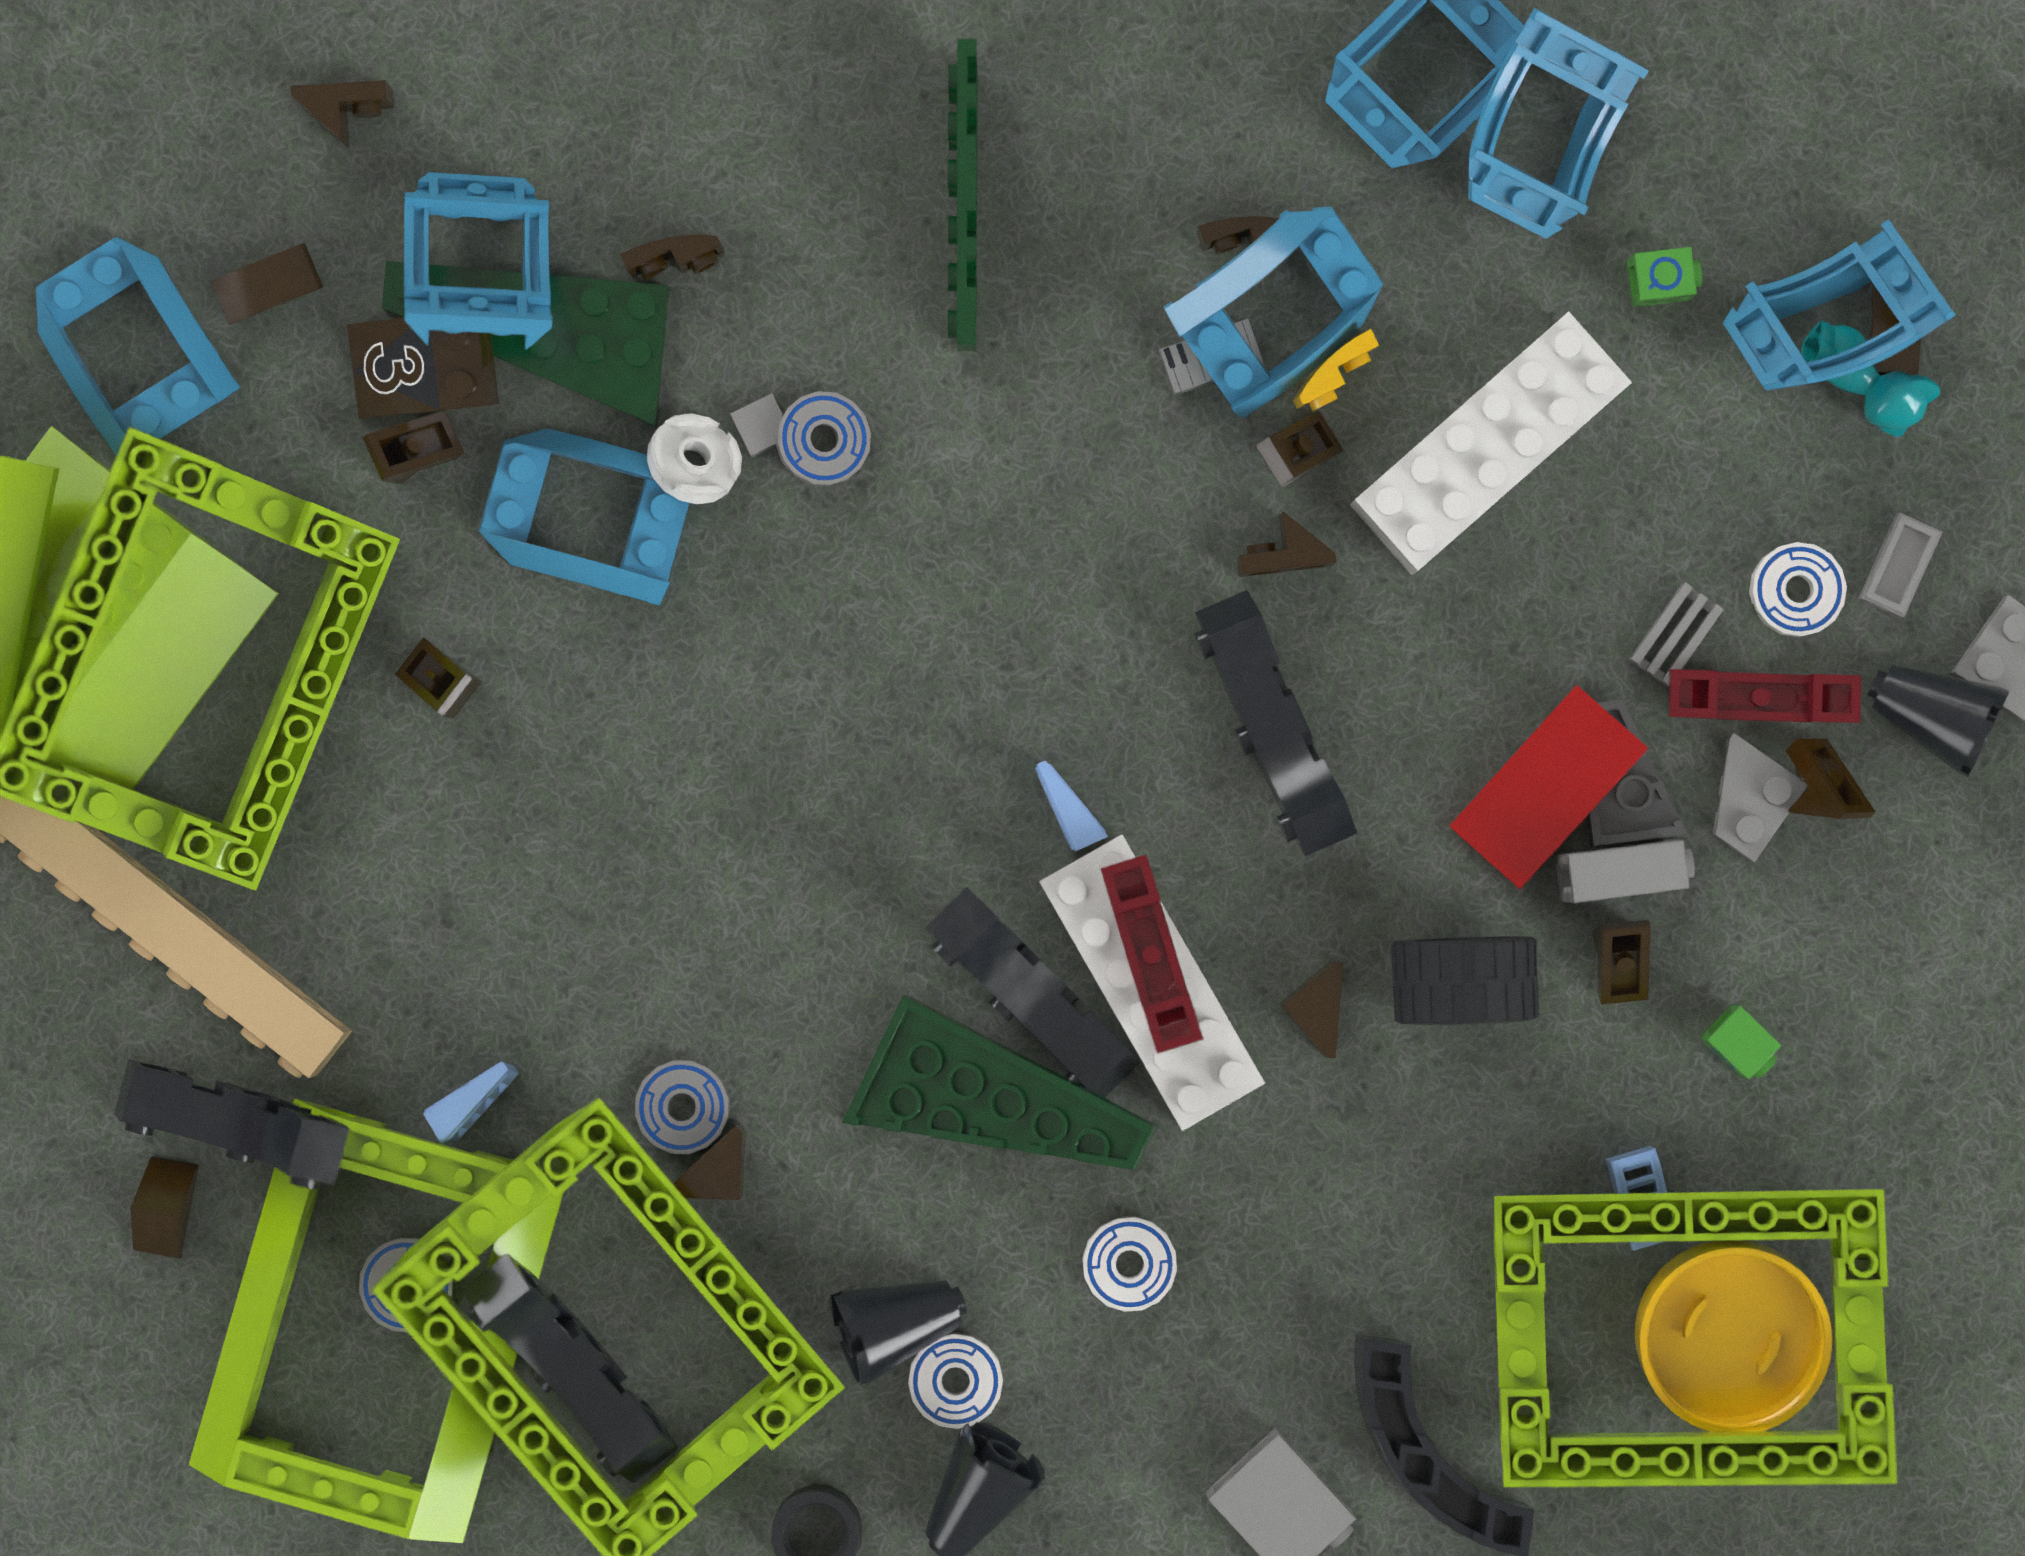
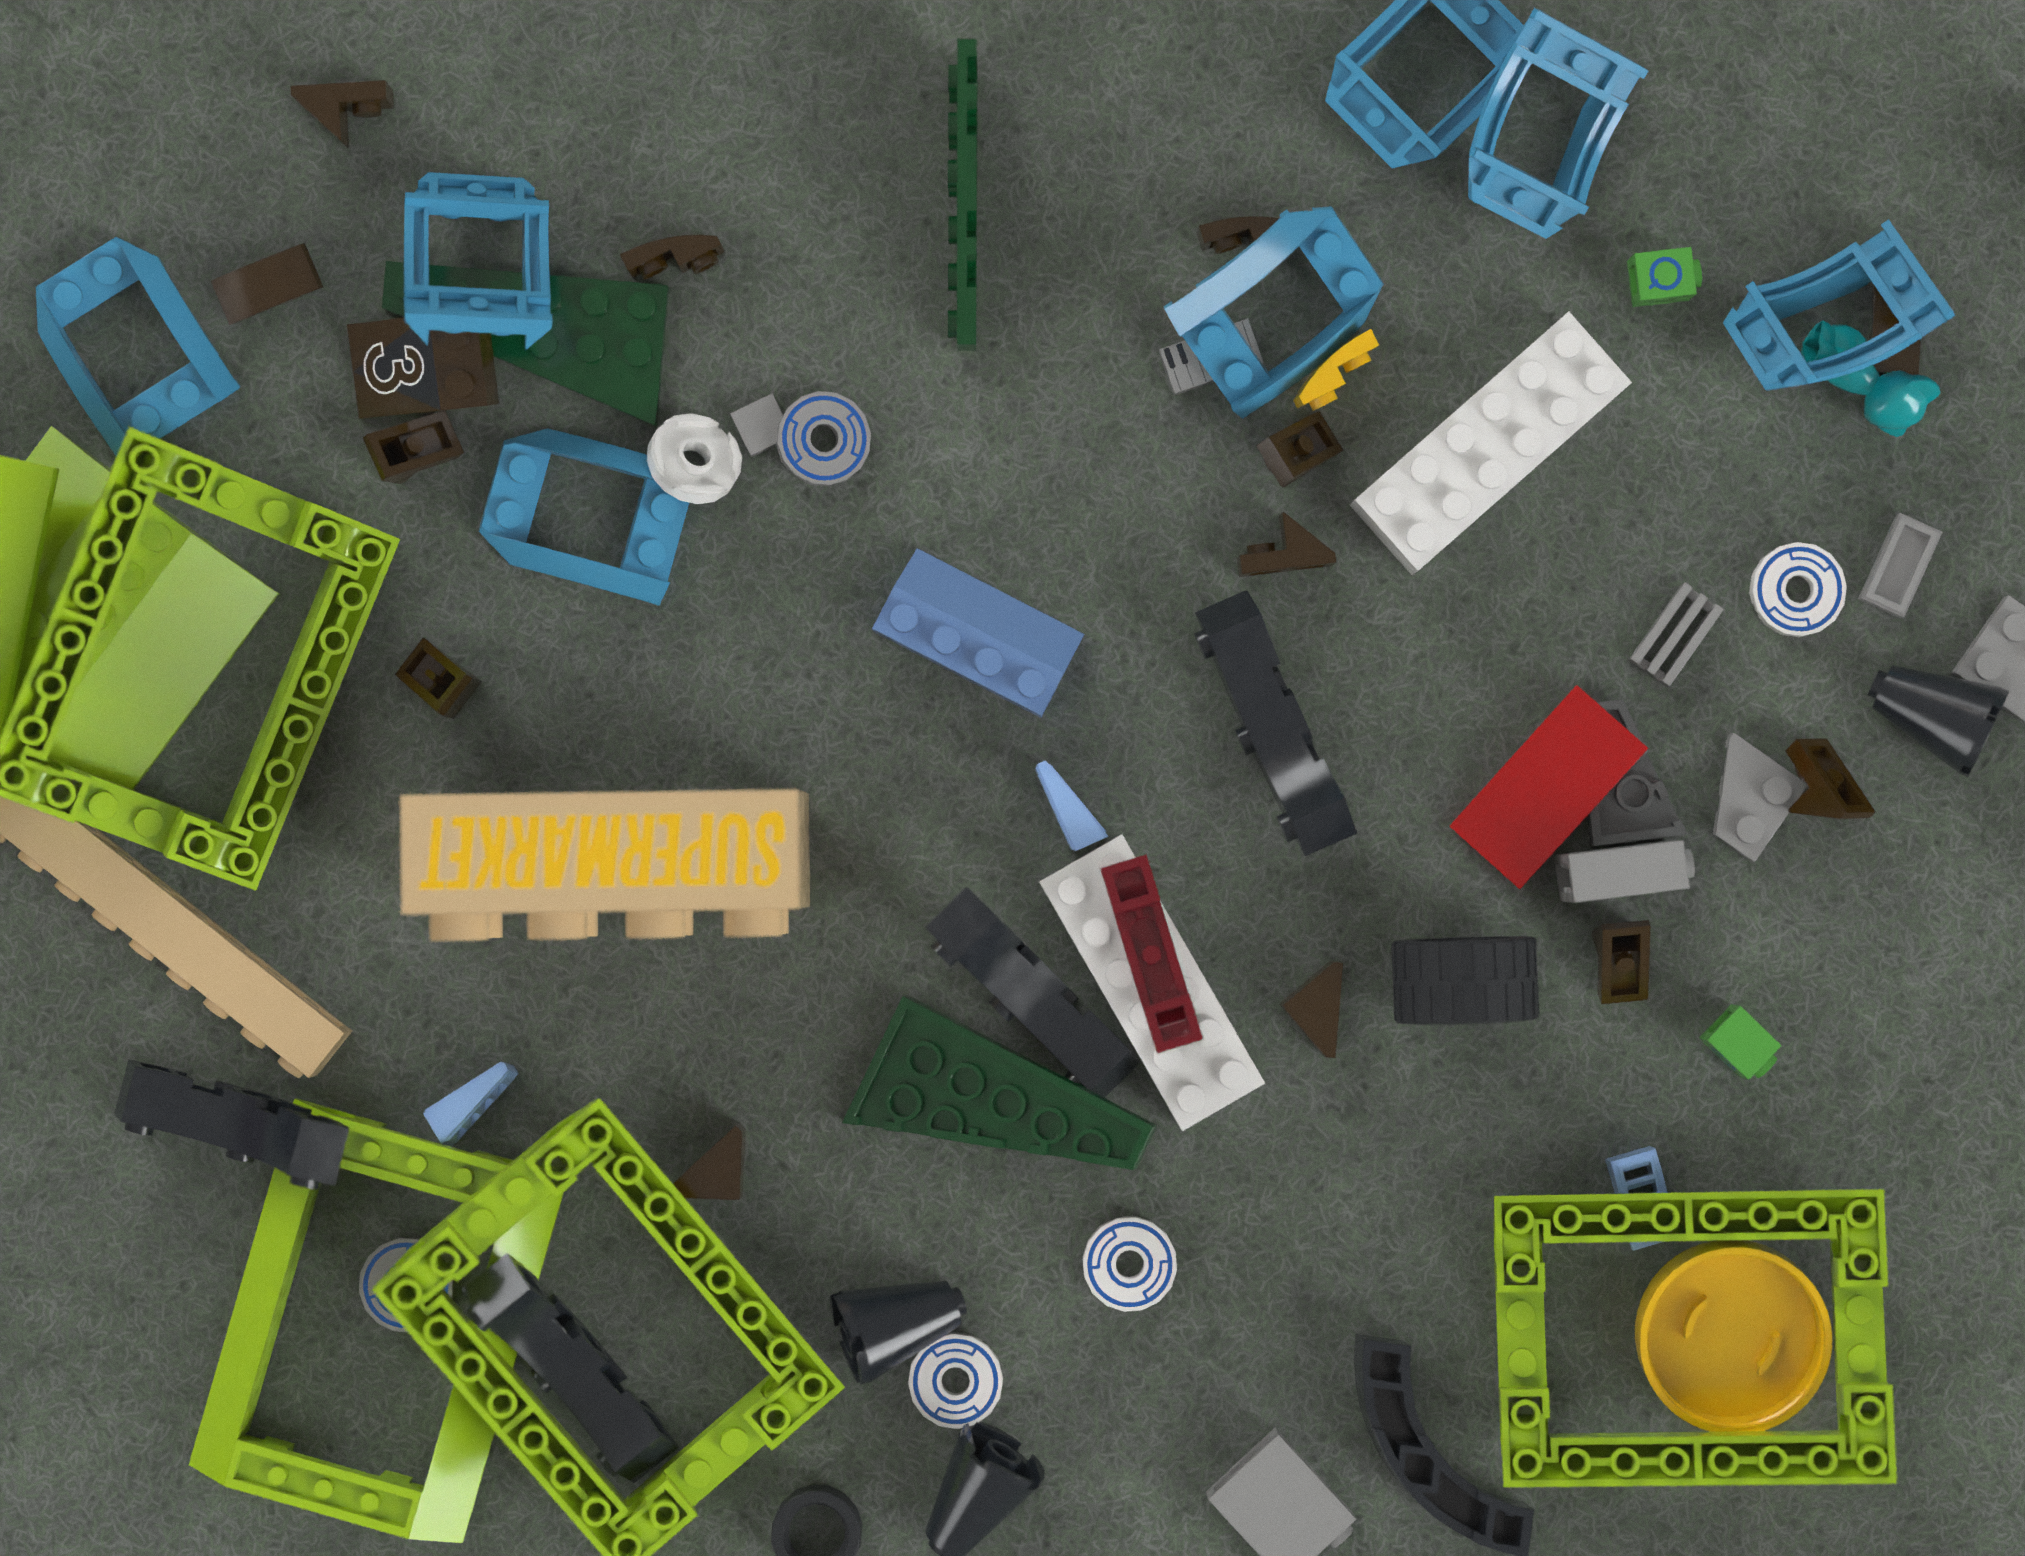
(163, 1207): dark brown slope -> none
(605, 853): none -> tan brick
(656, 1119): light grey tile -> none
(978, 632): none -> medium blue slope
(1764, 696): dark red slope -> none

